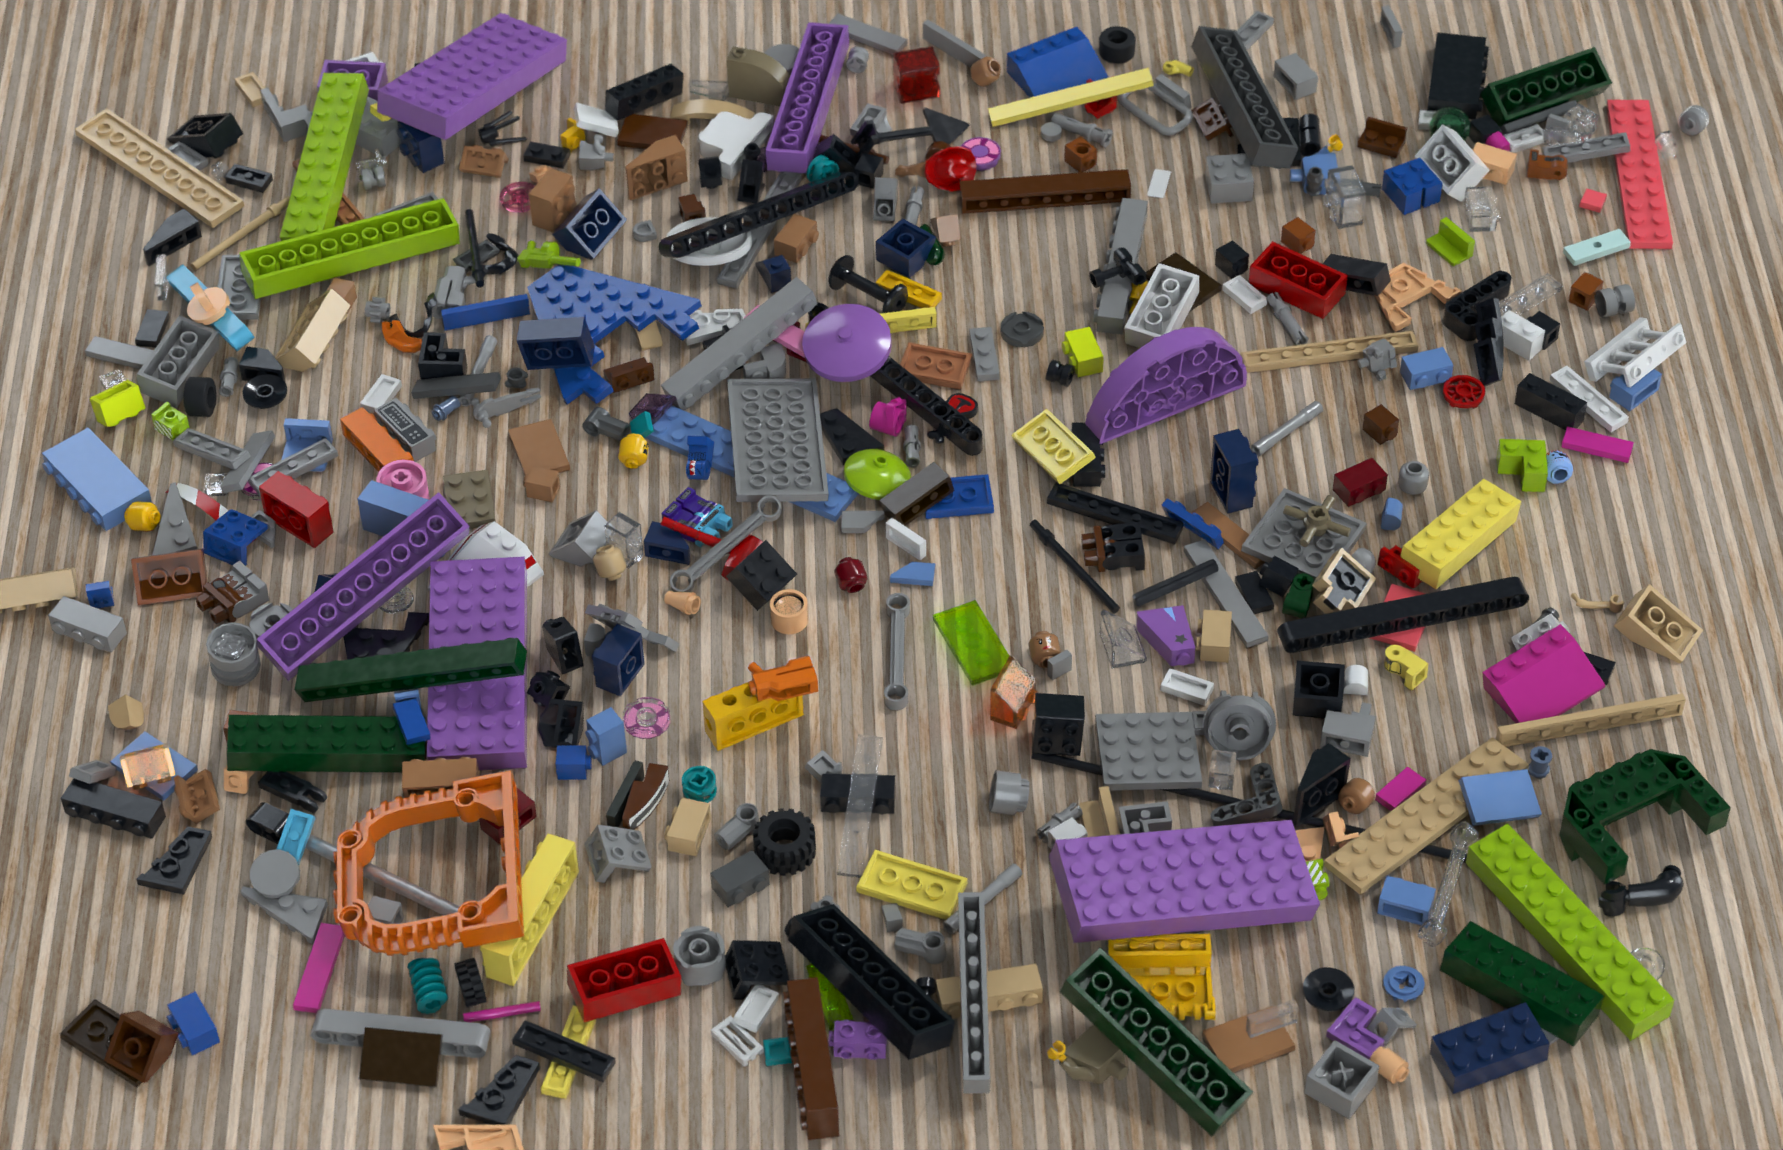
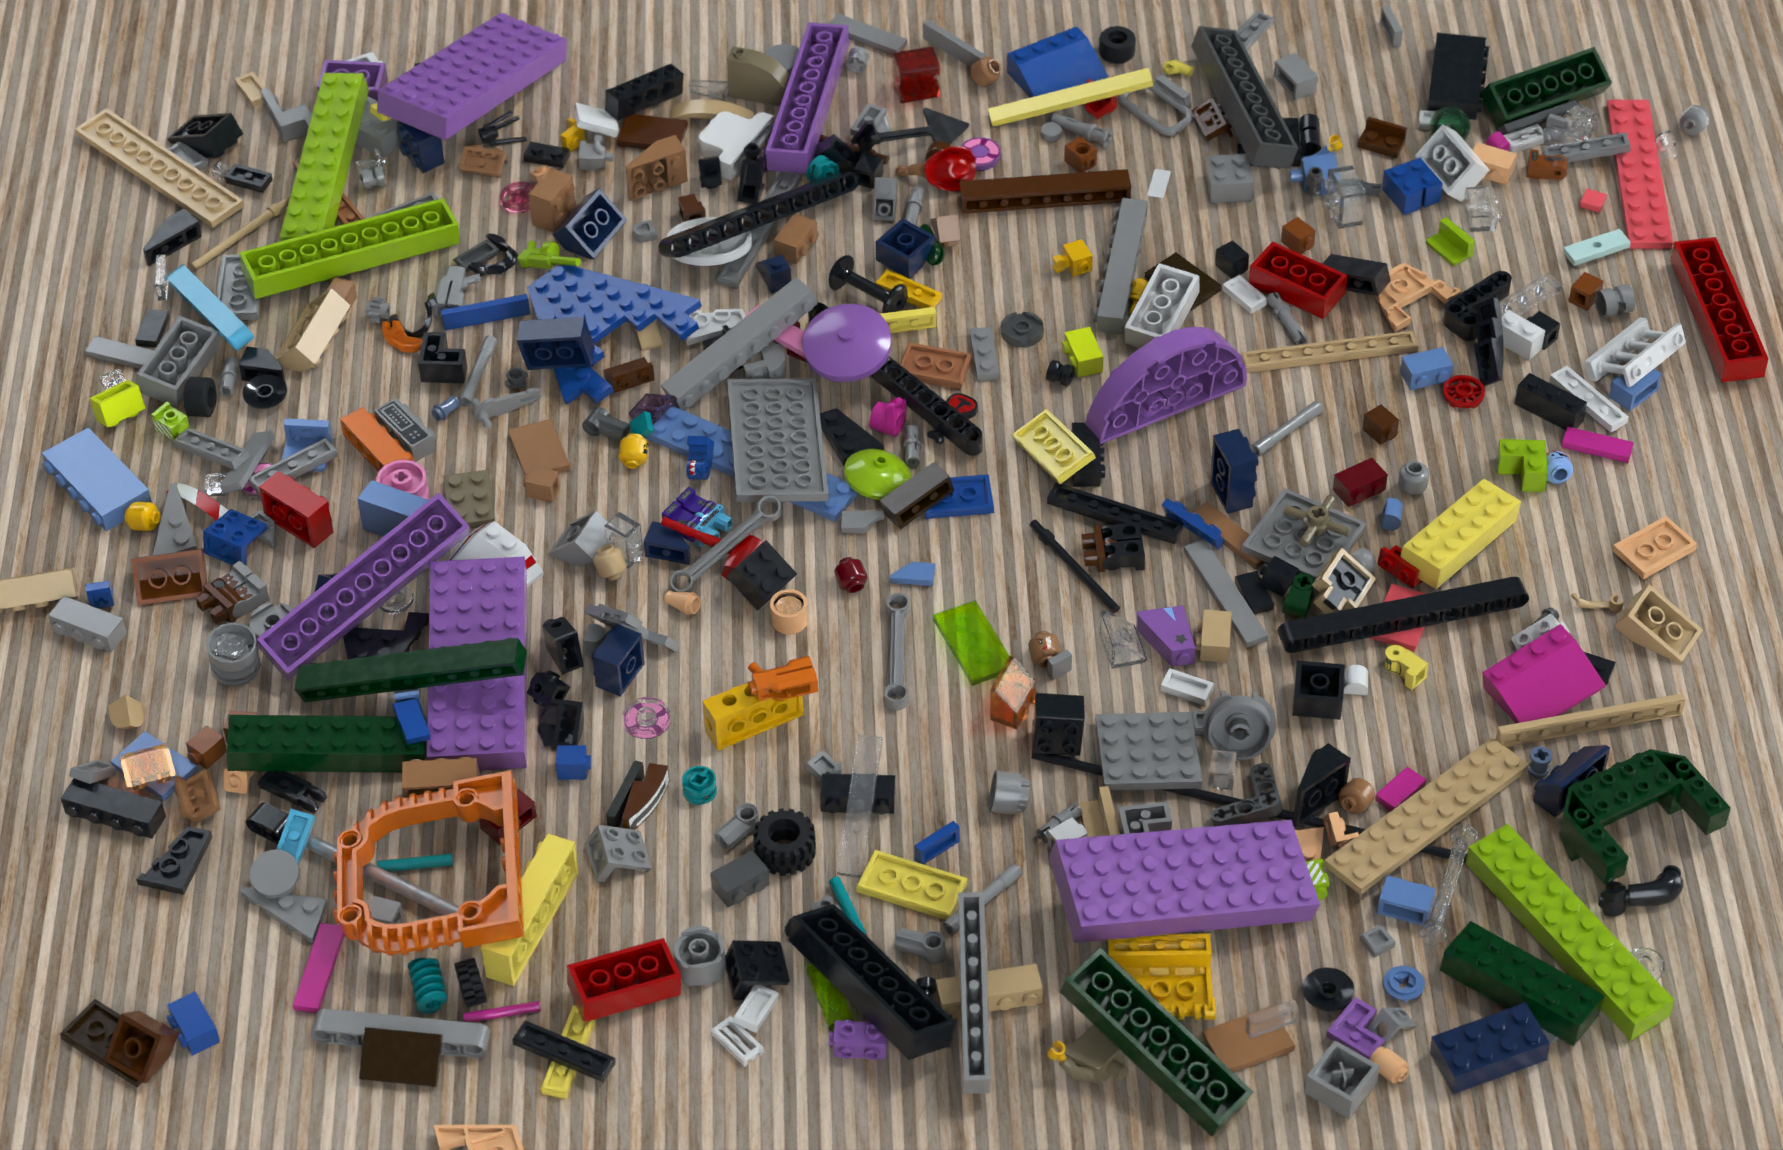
(206, 747): none -> dark orange brick
(207, 304): light nougat tile -> none
(381, 392): white tile -> none
(416, 862): none -> teal piece
(456, 385): dark grey tile -> none
(477, 269): black bar -> none
(502, 1097): black wing -> none
(606, 736): medium blue brick -> none
(688, 826): tan brick -> none
(777, 1051): teal tile -> none
(811, 1059): reddish brown brick -> none
(845, 902): none -> teal piece
(892, 917): light grey piece -> none
(906, 539): white tile -> none
(937, 843): none -> blue tile
(1075, 258): none -> yellow brick
(1124, 268): black bar -> none
(1175, 582): black axle -> none
(1349, 732): light grey hinge -> none
(1377, 940): none -> light grey tile
(1378, 357): light grey piece -> none
(1482, 128): black brick -> none
(1500, 797): medium blue tile -> none
(1553, 790): none -> dark blue slope
(1654, 547): none -> light nougat plate
(1719, 309): none -> red brick

